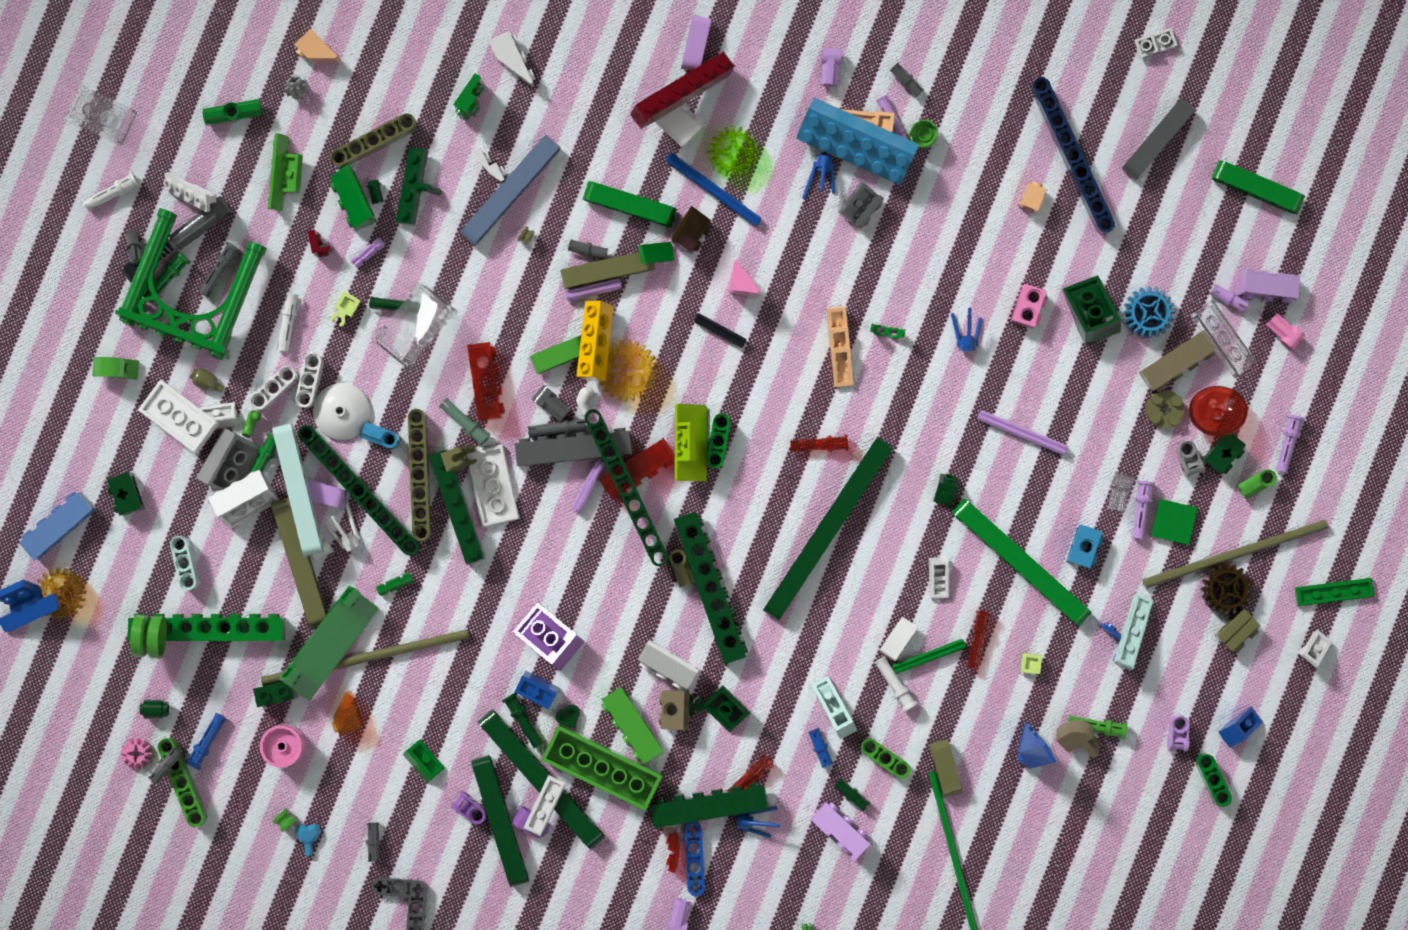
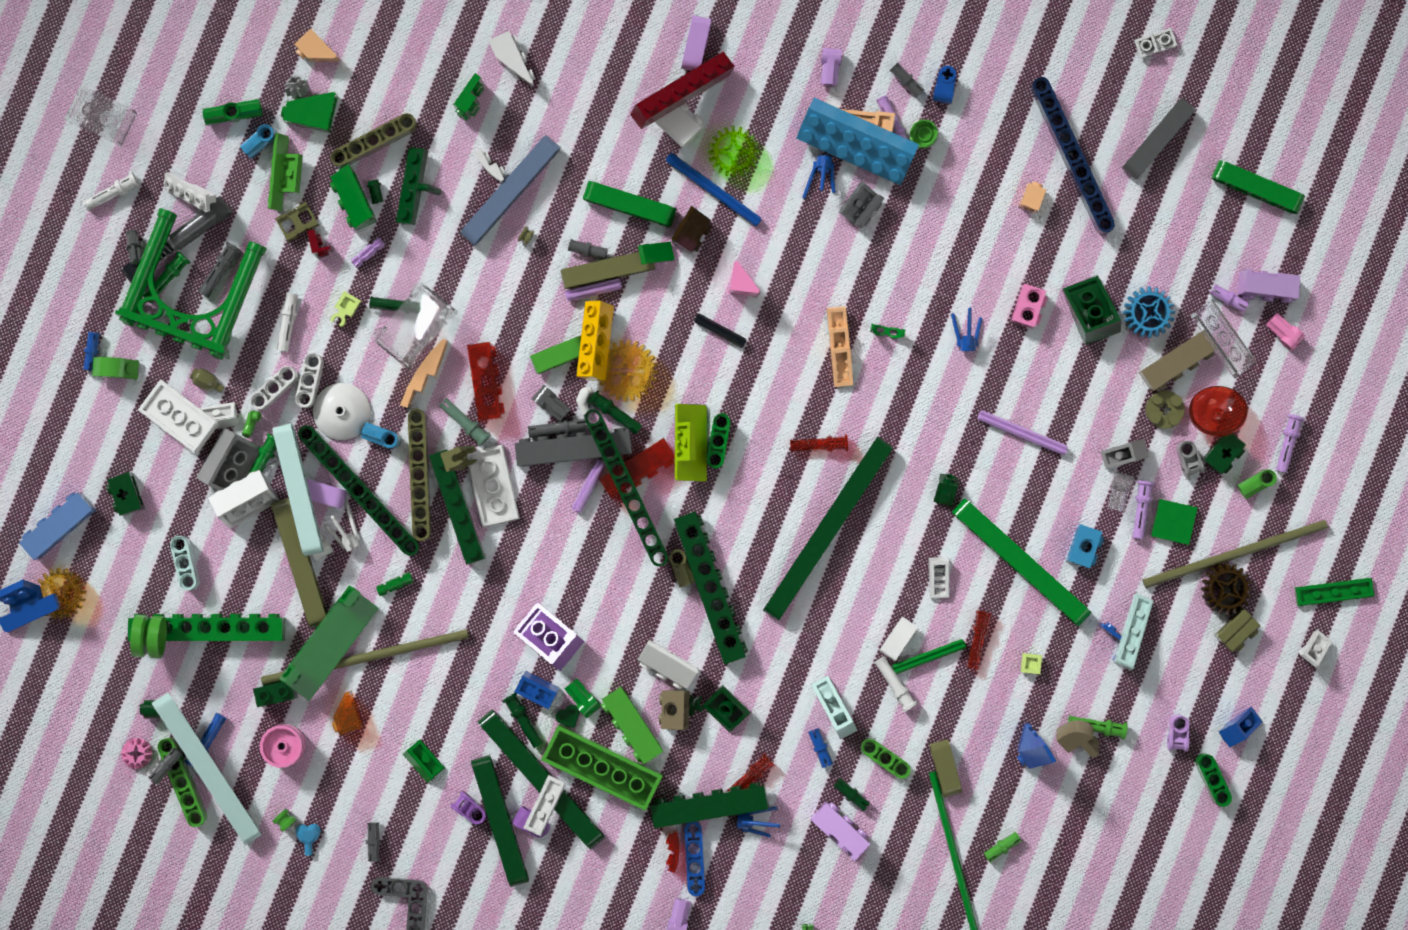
(91, 350): none -> blue pin
(206, 769): none -> light aqua beam
(257, 142): none -> dark azure piece
(299, 226): none -> olive piece
(311, 112): none -> green slope
(429, 366): none -> light nougat slope
(585, 701): none -> green piece
(607, 407): none -> dark green pin
(945, 88): none -> blue piece
(1002, 847): none -> bright green pin
(1125, 453): none -> light grey slope

